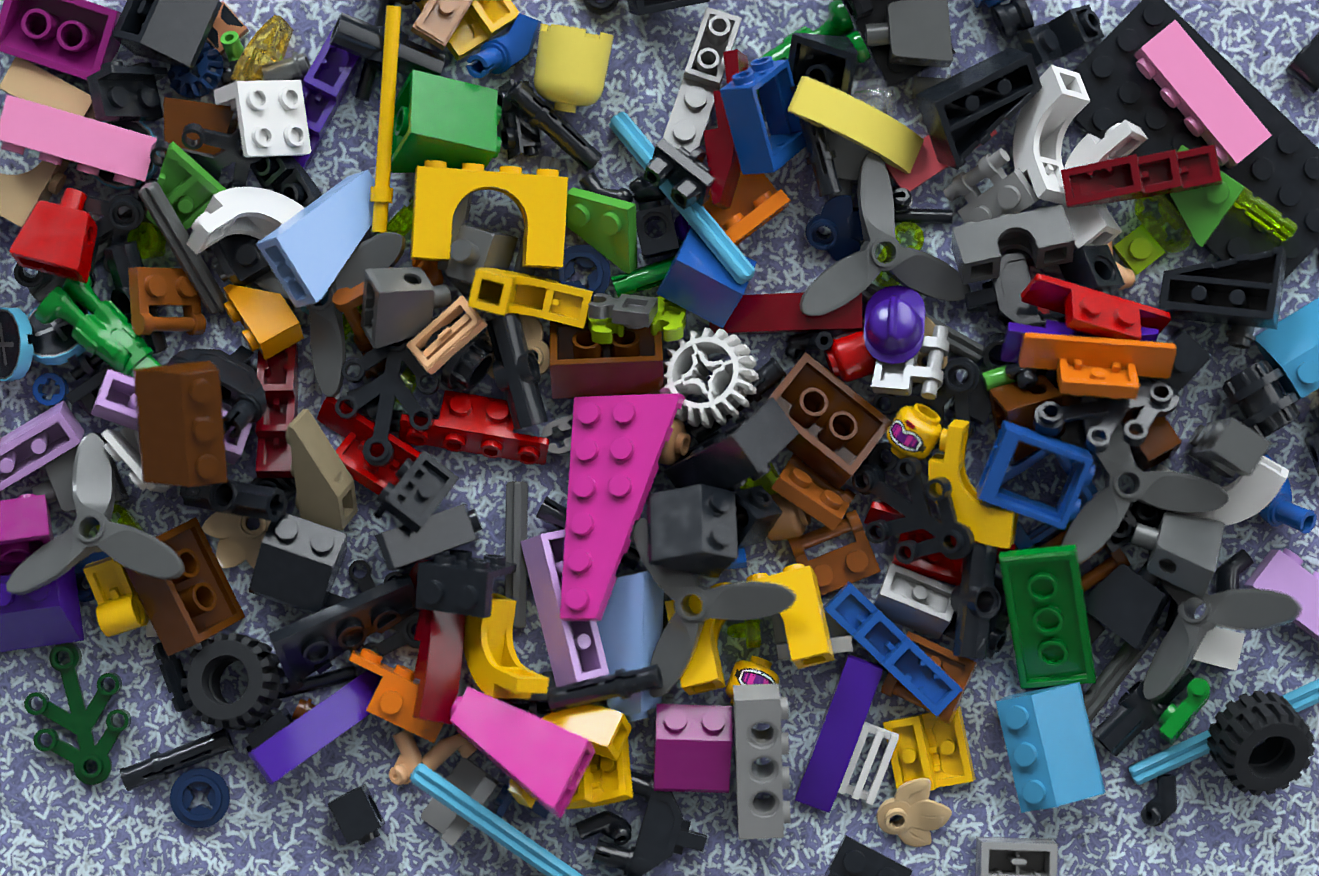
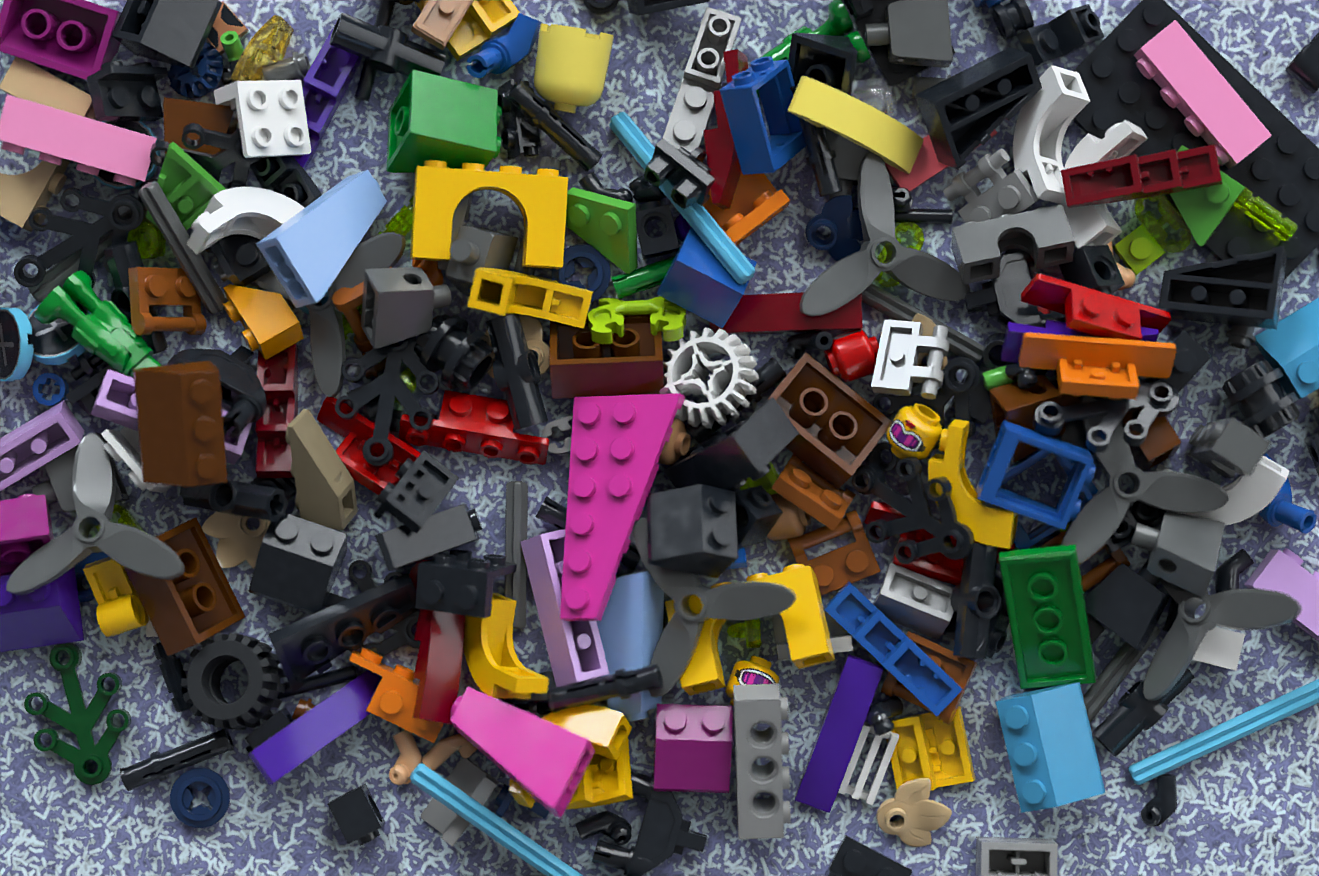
(58, 238): red torso -> none
(381, 193): yellow bar -> none
(450, 339): light nougat tile -> none
(628, 309): flat silver plate -> none
(881, 712): none -> black arm
(894, 324): dark purple piece -> none
(1178, 718): green plate -> none
(1273, 761): black tyre -> none

